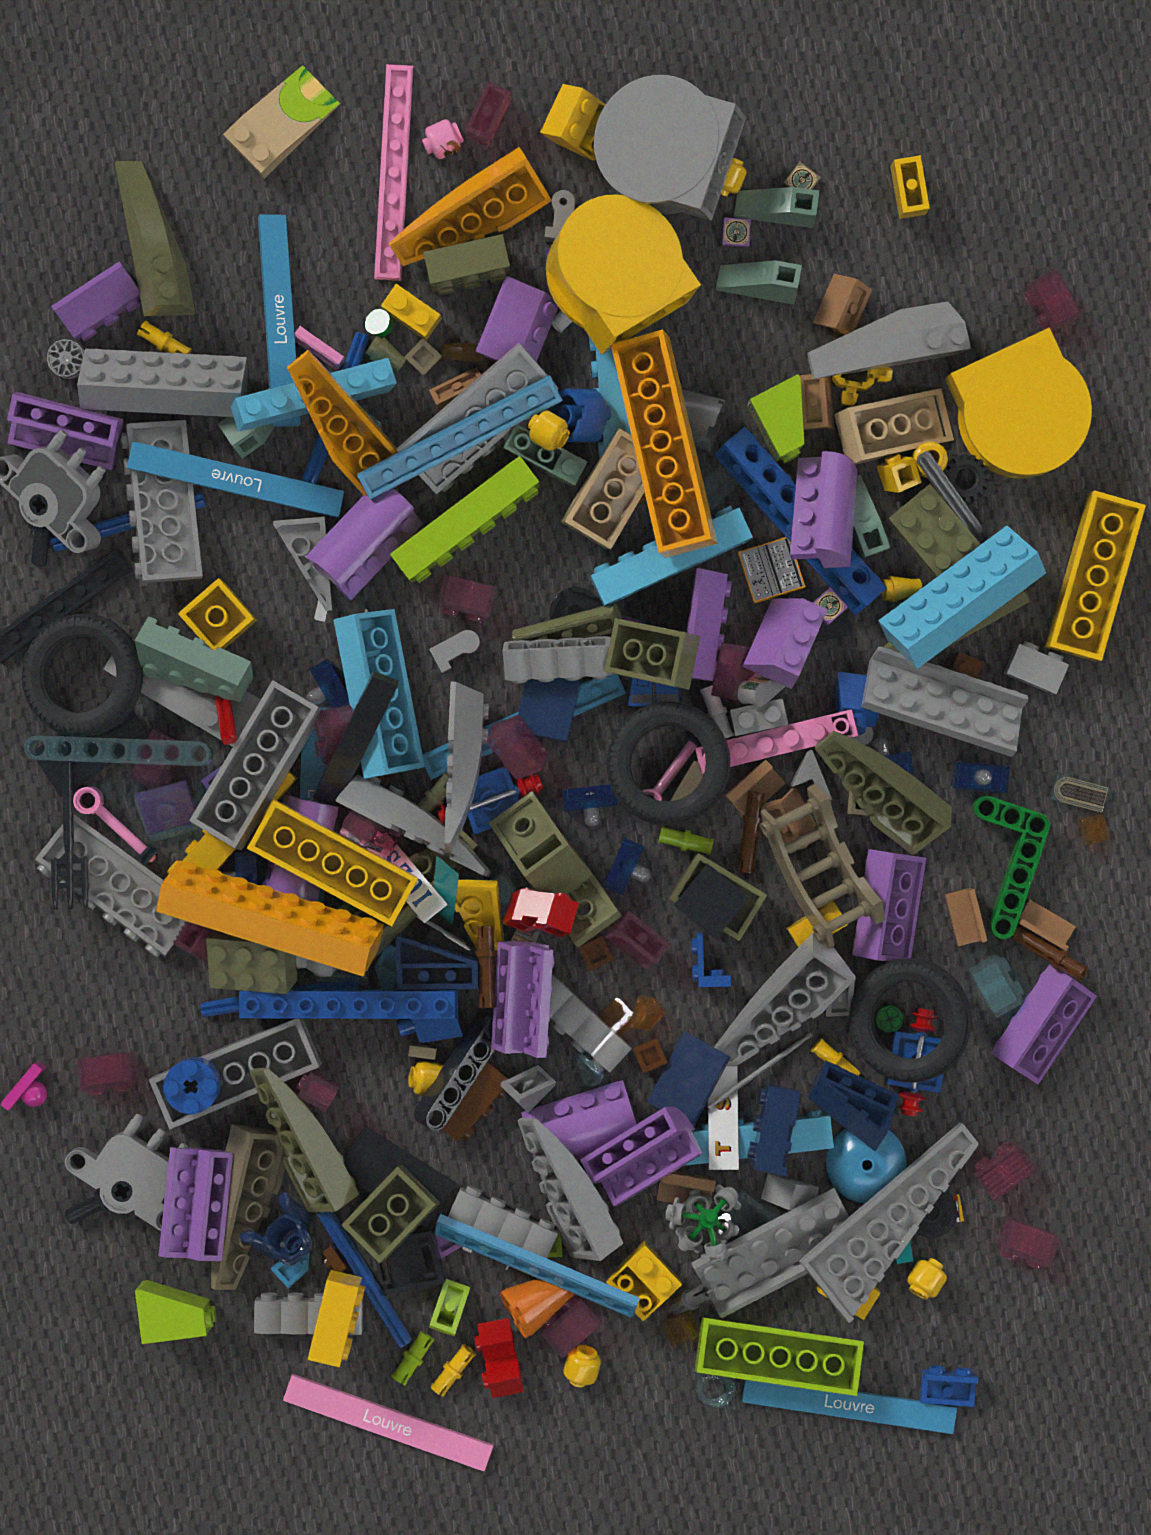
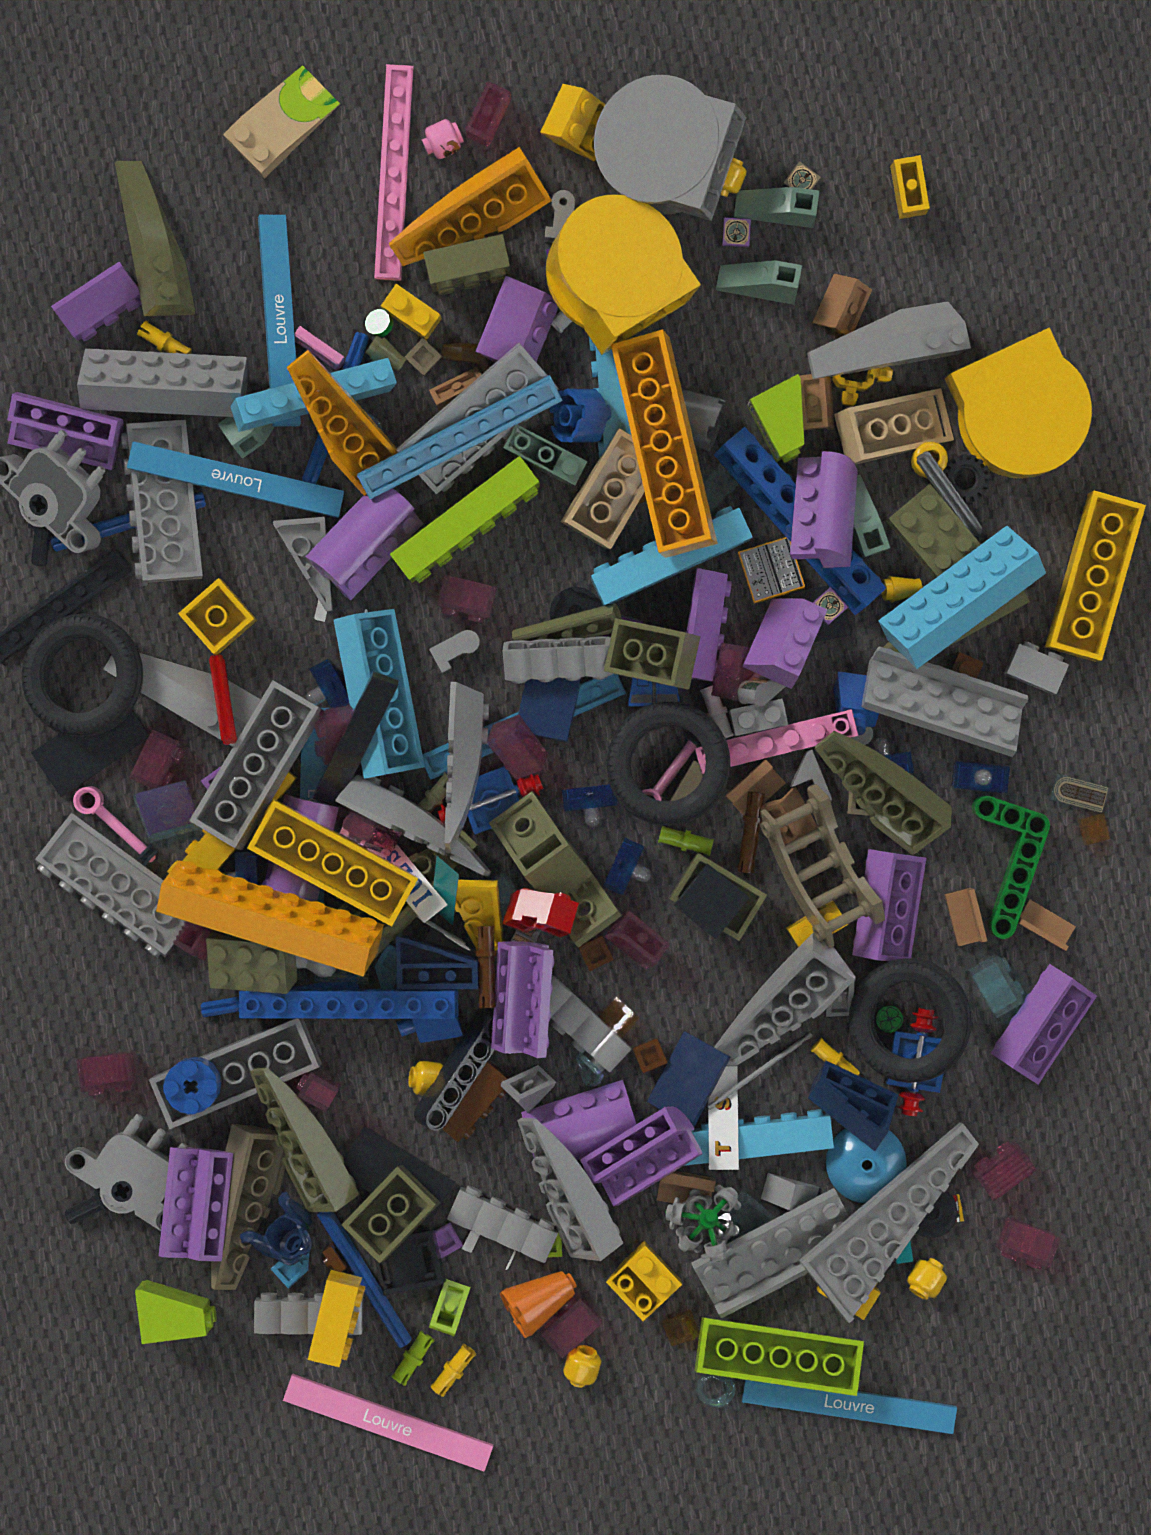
(28, 1089): dark pink tile -> none
(65, 358): light grey wheel -> none
(68, 857): black piece -> none
(106, 750): clear light blue beam -> none
(191, 663): sand green wedge -> none
(422, 1051): dark tan tile -> none
(500, 1358): red brick -> none
(536, 1265): dark azure tile -> none
(548, 430): yellow head -> none
(646, 1013): clear orange slope -> none
(690, 1299): dark grey axle -> none
(716, 977): blue bracket -> none
(774, 1128): dark blue wedge -> none
(898, 473): yellow brick -> none
(948, 1387): blue bracket -> none
(1052, 301): clear pink brick -> none
(1056, 957): reddish brown pin -> none

